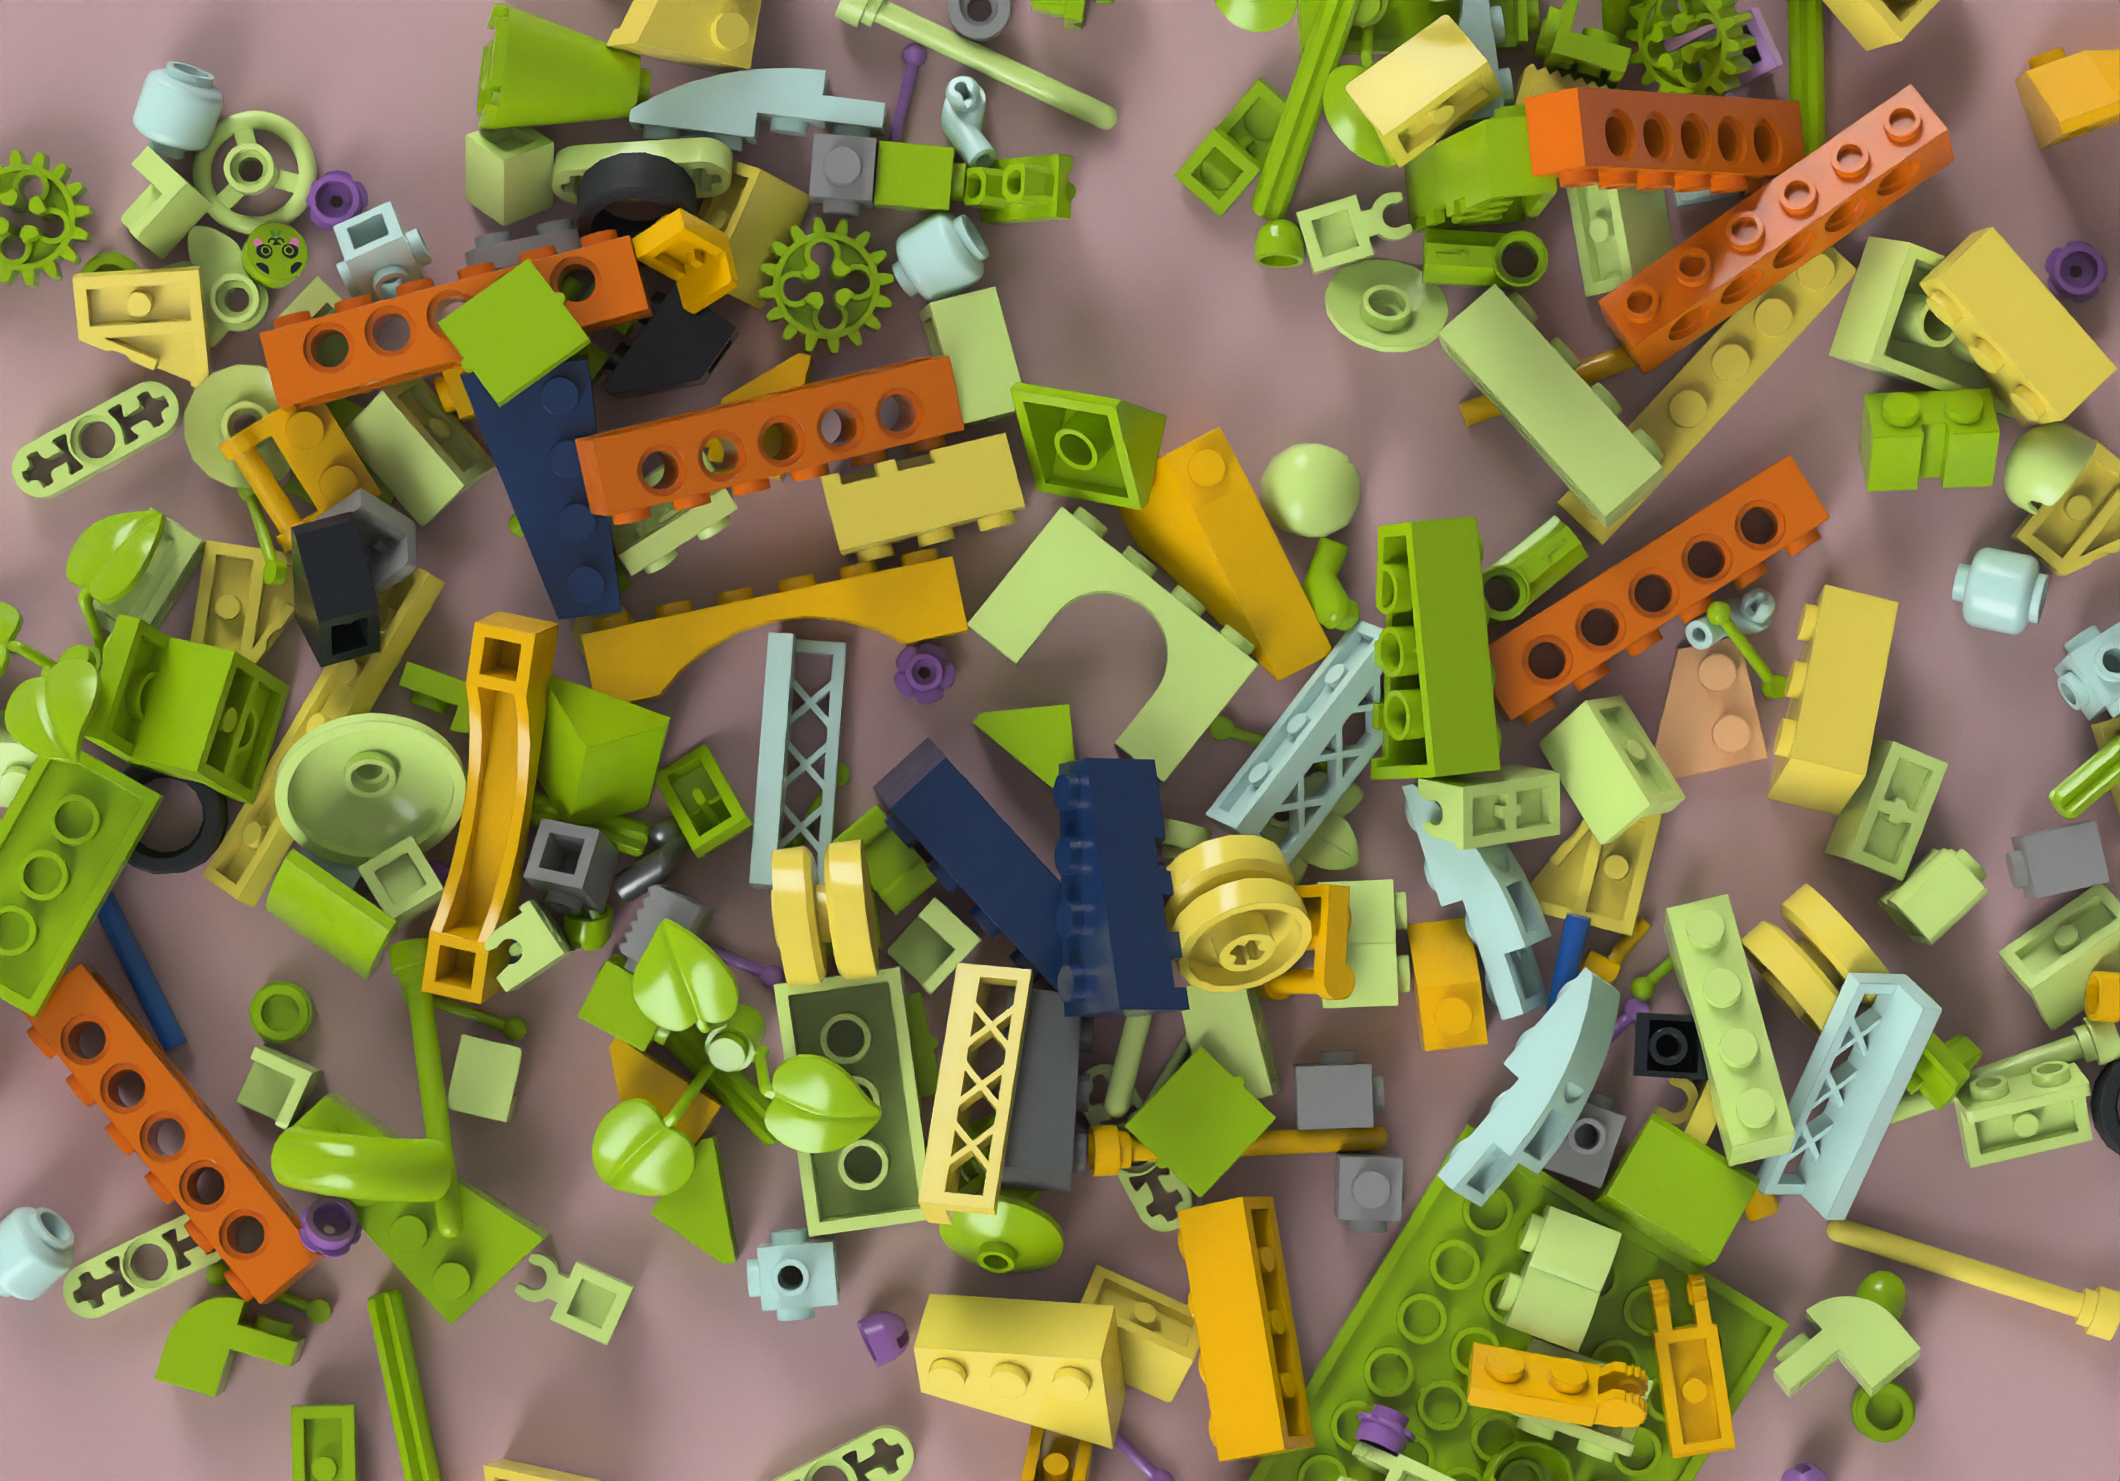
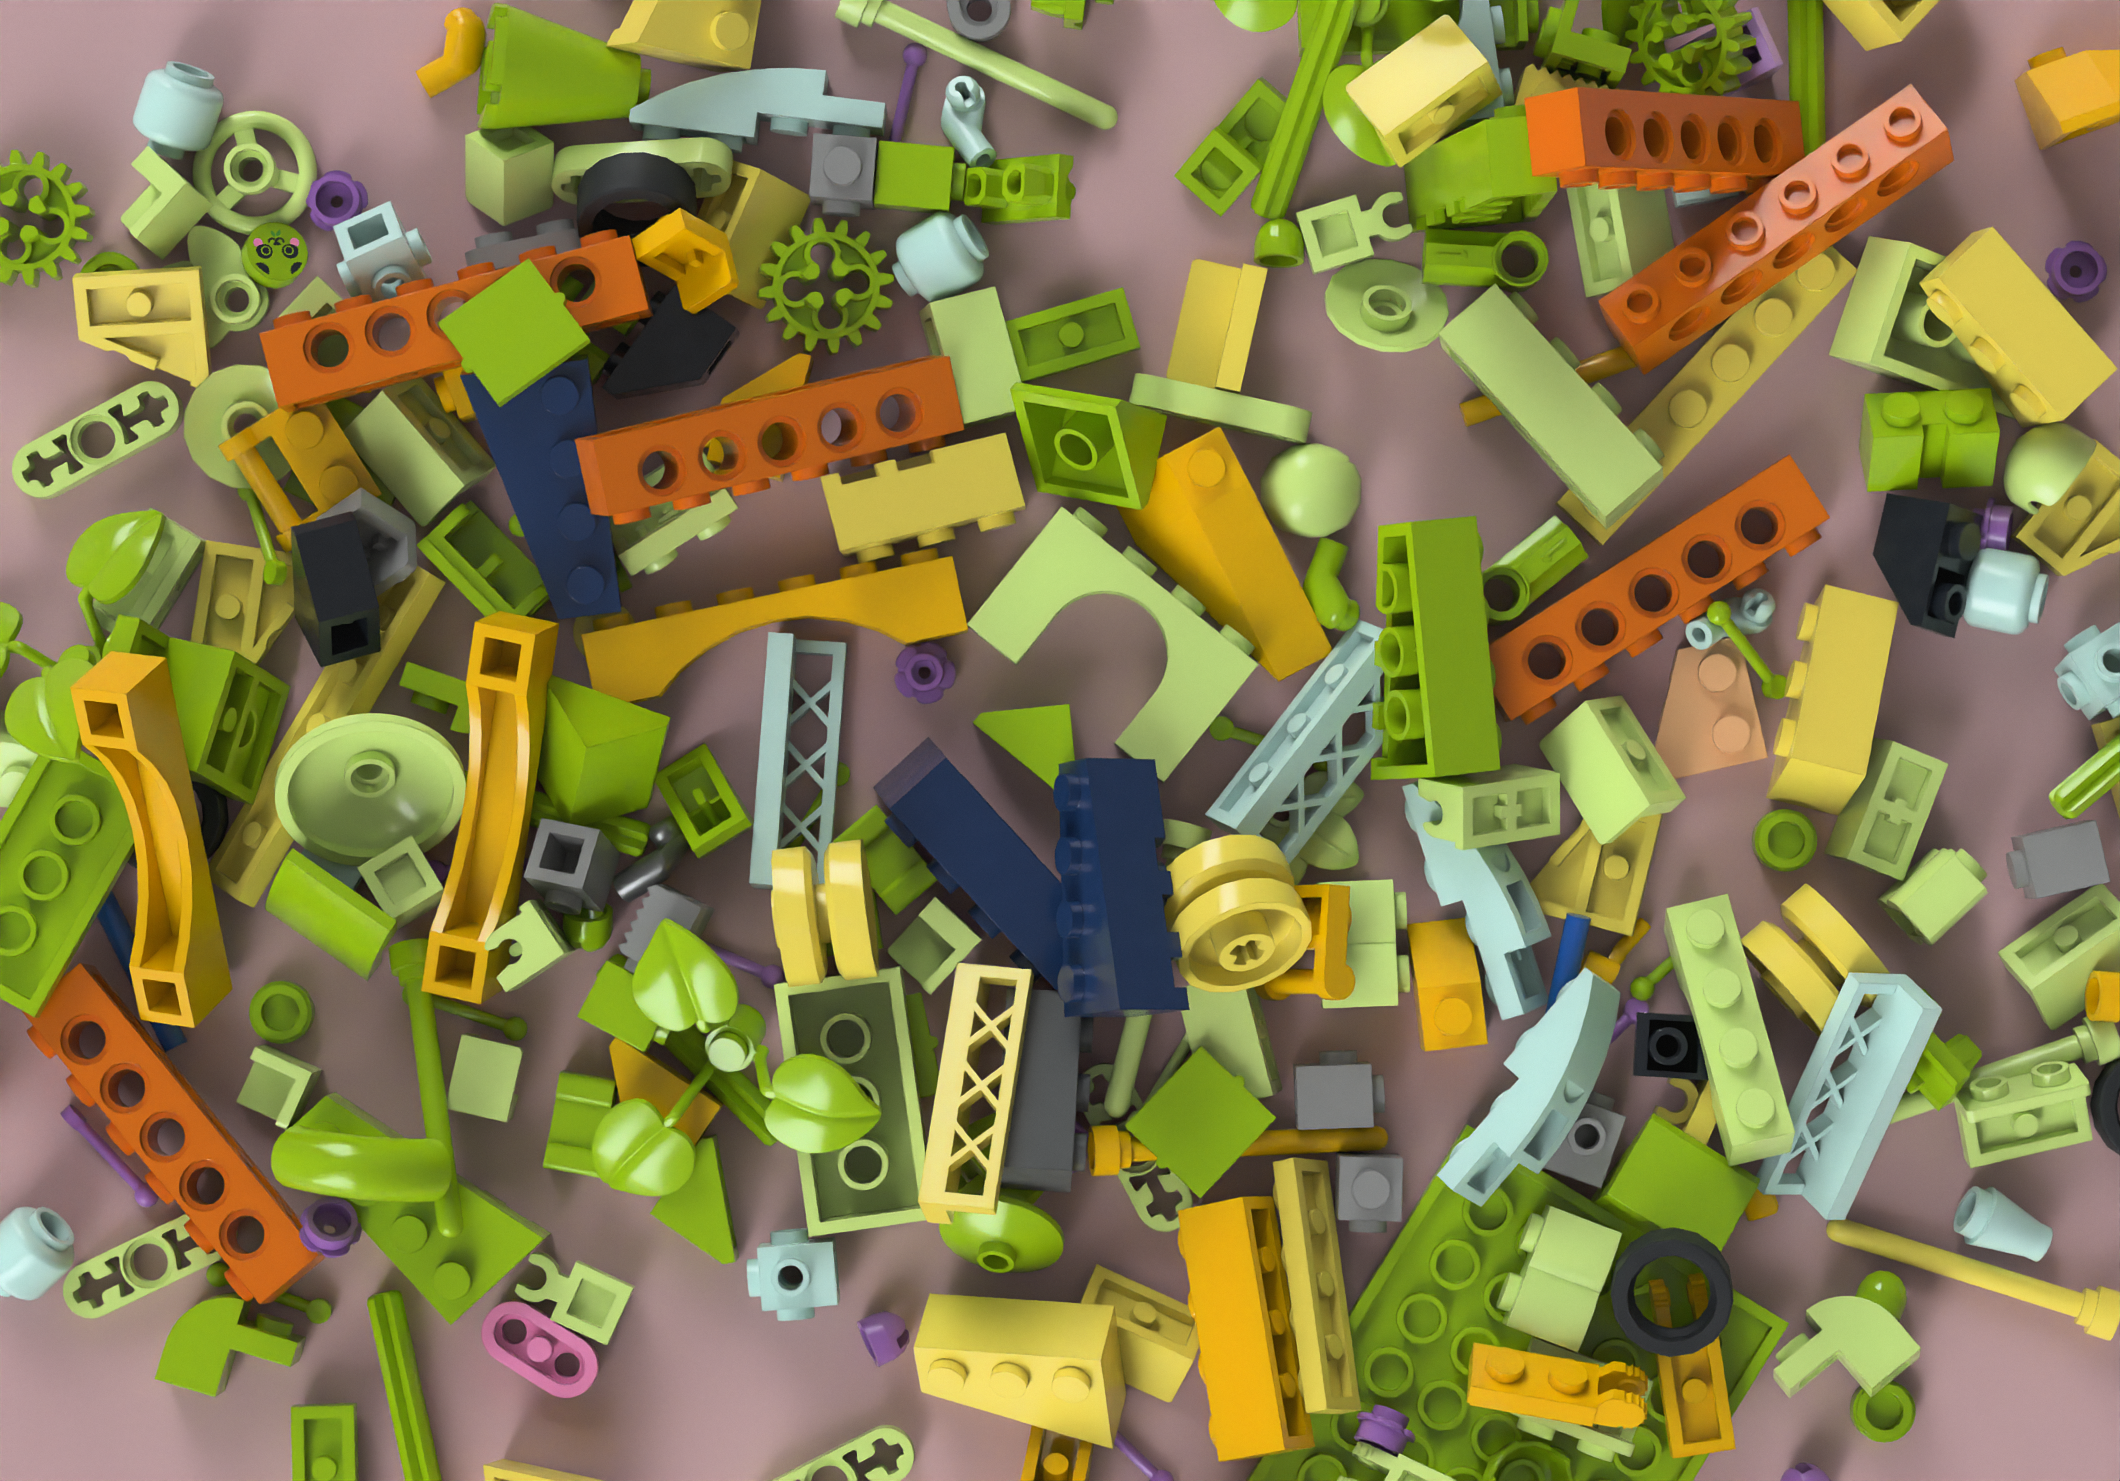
(134, 729): none -> yellow arch
(144, 1193): none -> medium lavender hinge
(461, 53): none -> yellow arm
(484, 563): none -> lime hinge
(538, 1353): none -> bright pink plate
(577, 1112): none -> lime piece
(1072, 335): none -> lime plate
(1216, 325): none -> light yellow panel
(1221, 408): none -> yellowish green beam
(1316, 1286): none -> light yellow plate
(1658, 1338): none -> black tyre
(1784, 840): none -> lime tile
(1927, 558): none -> black slope
(1996, 525): none -> medium lavender plate
(1999, 1224): none -> light aqua cone

